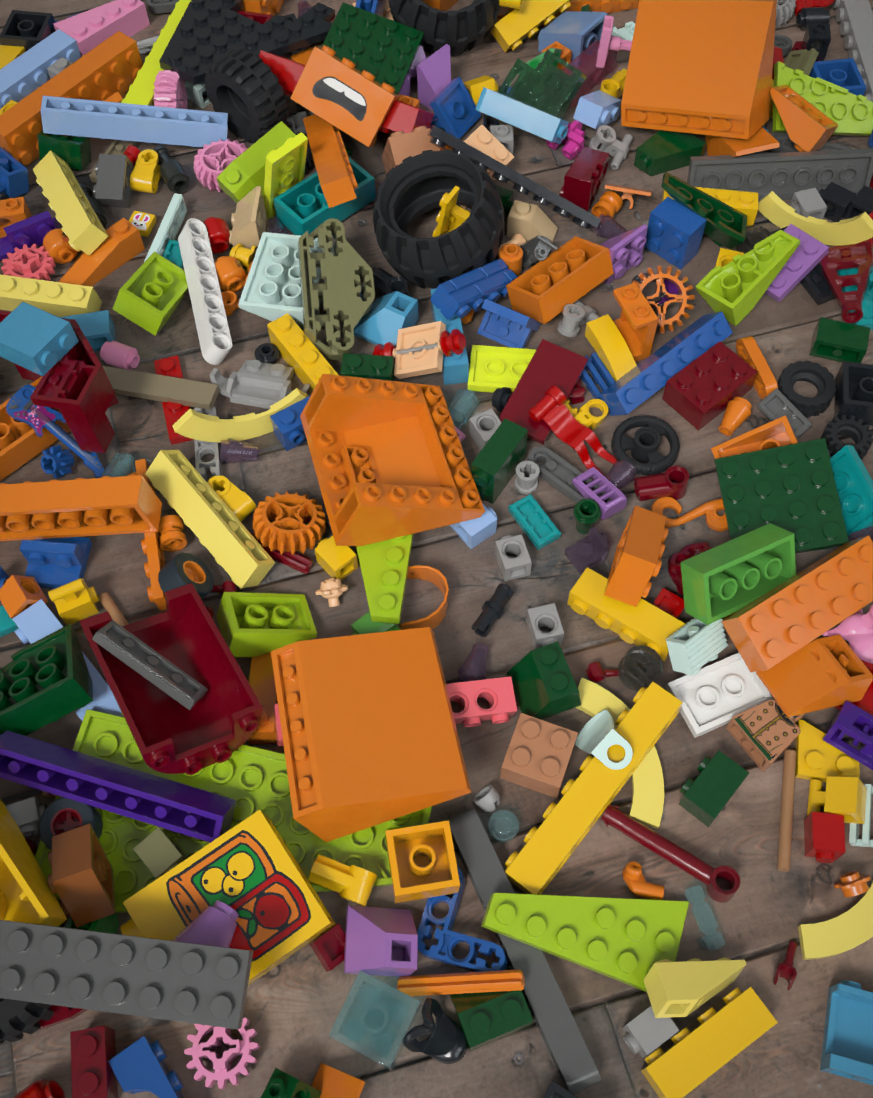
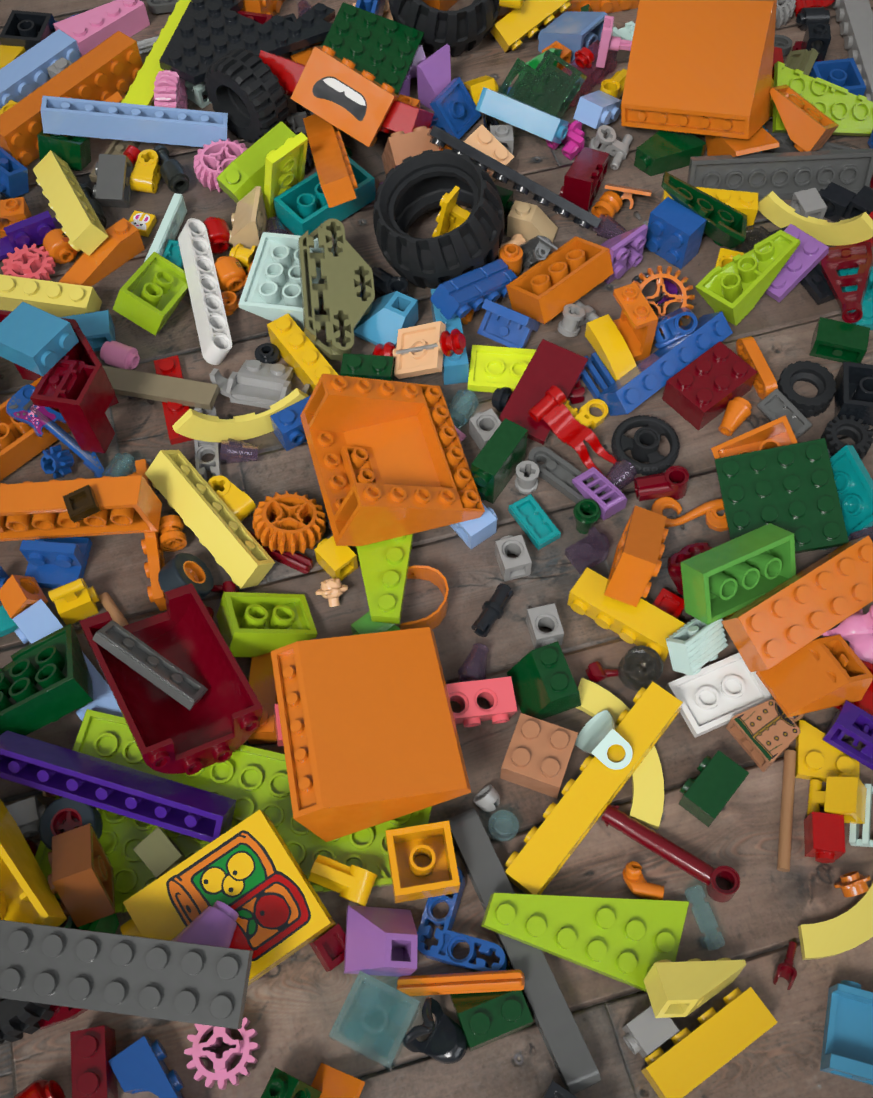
(81, 503): none -> dark brown tile
(584, 58): none -> red plate
(671, 329): none -> blue piece

